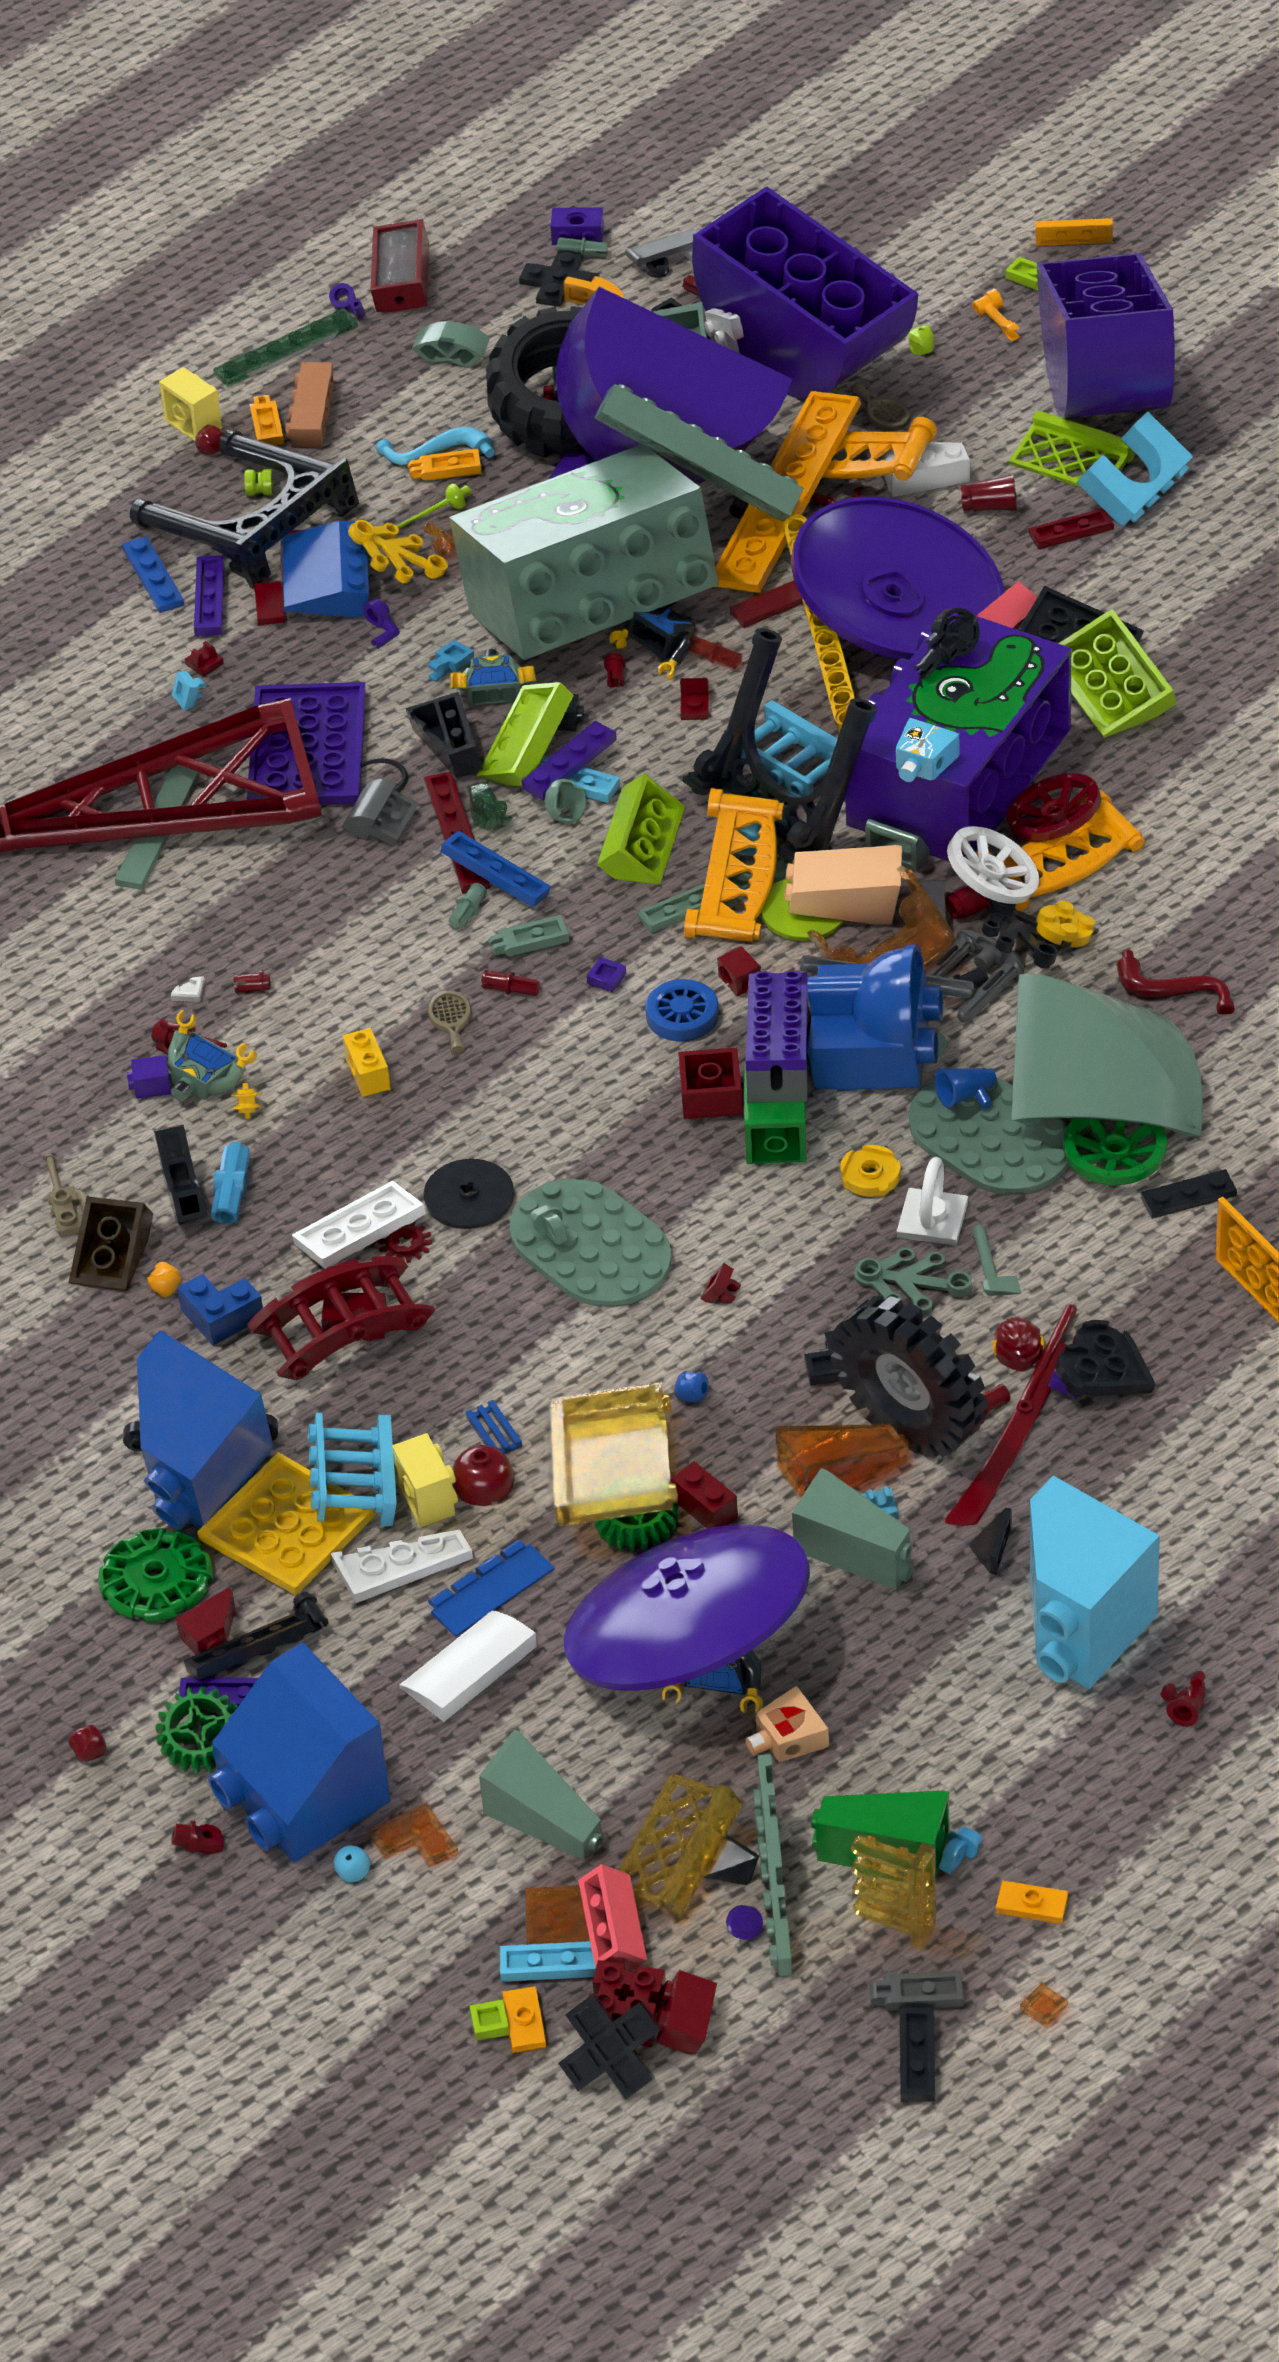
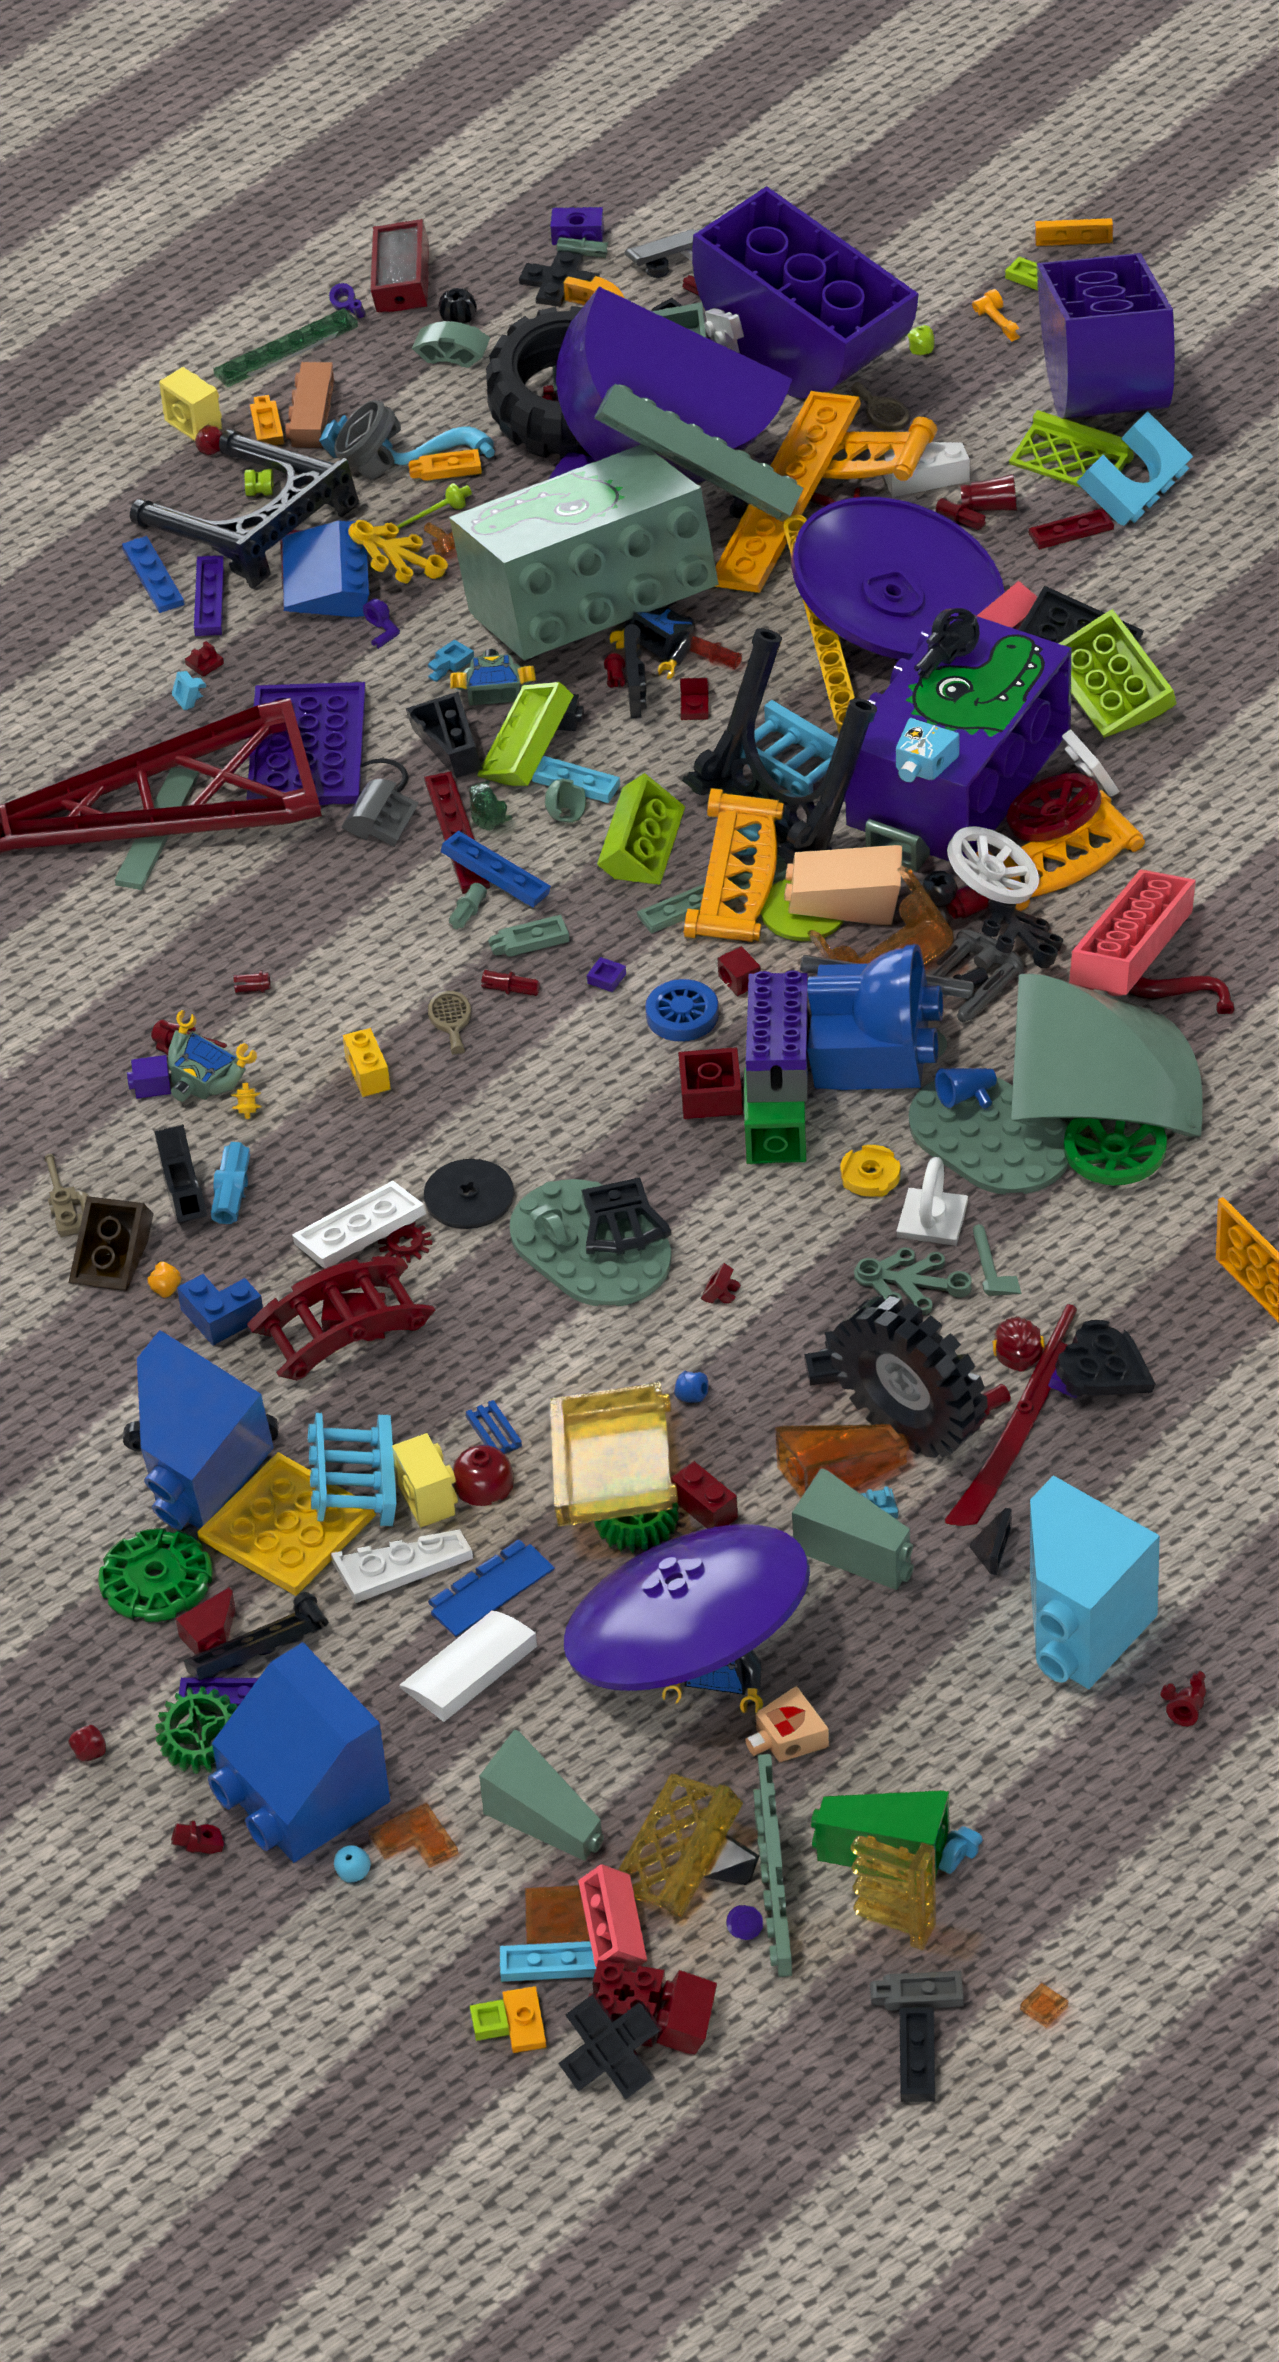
(189, 991): white tile -> none
(269, 603): dark red tile -> none
(330, 435): none -> dark azure plate
(363, 437): none -> dark grey piece
(457, 305): none -> black piece
(569, 758): dark purple plate -> none
(618, 1202): none -> black plate
(634, 671): none -> black plate
(767, 604): dark red tile -> none
(940, 887): none -> black piece
(960, 514): none -> dark red axle
(1032, 1902): light orange plate -> none
(1064, 923): yellow plate -> none
(1088, 763): none -> white plate
(1132, 932): none -> coral brick
(1188, 1193): black plate -> none

